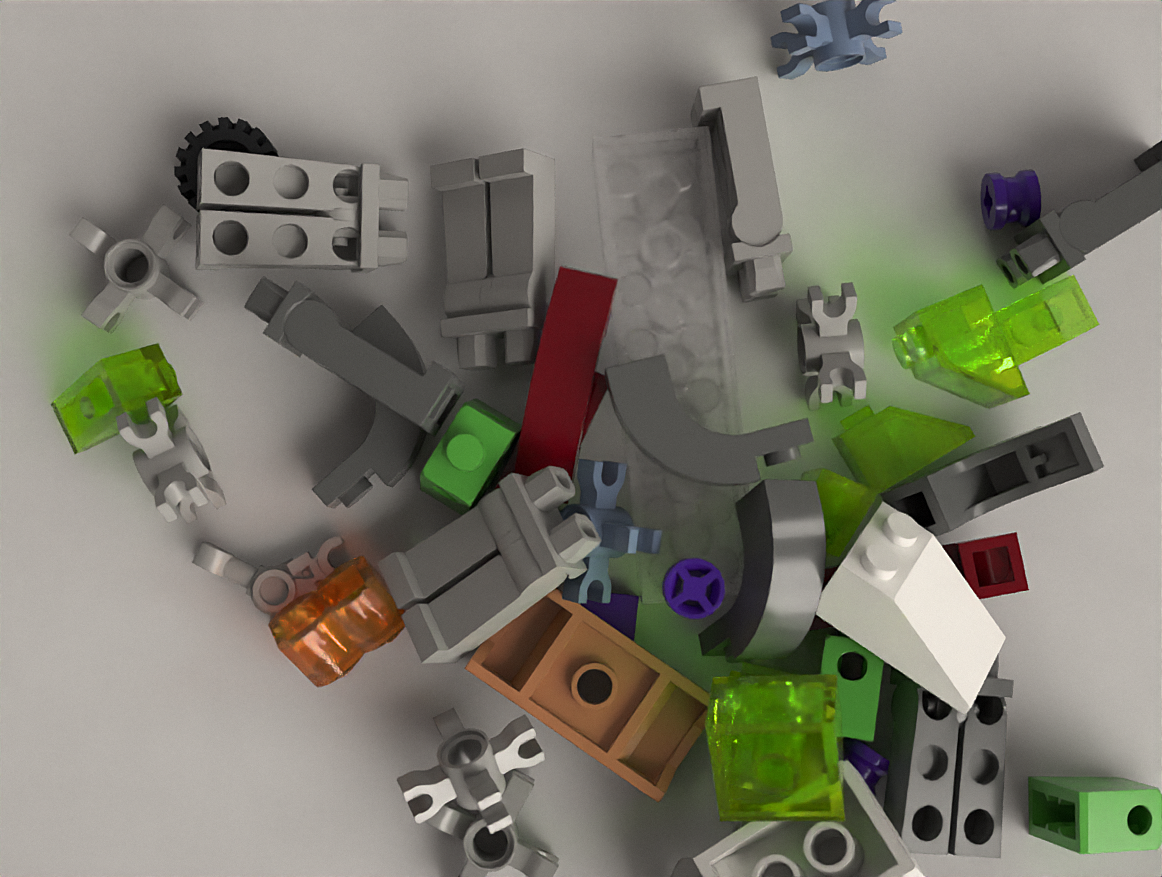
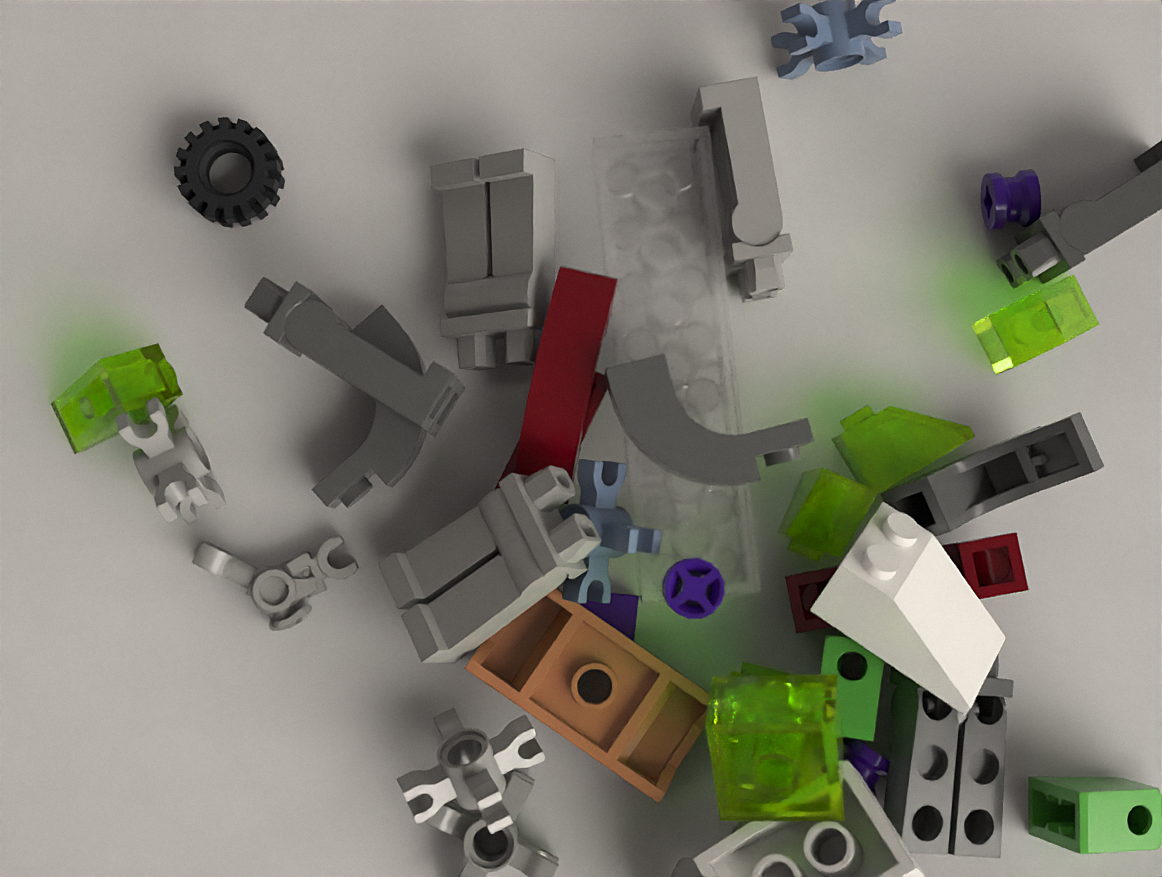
(113, 301): light grey pin -> none
(338, 622): clear orange brick -> none
(339, 196): light grey hips -> none
(469, 456): bright green torso -> none
(781, 573): dark grey arch -> none
(830, 347): light grey pin -> none
(961, 350): clear neon green slope -> none

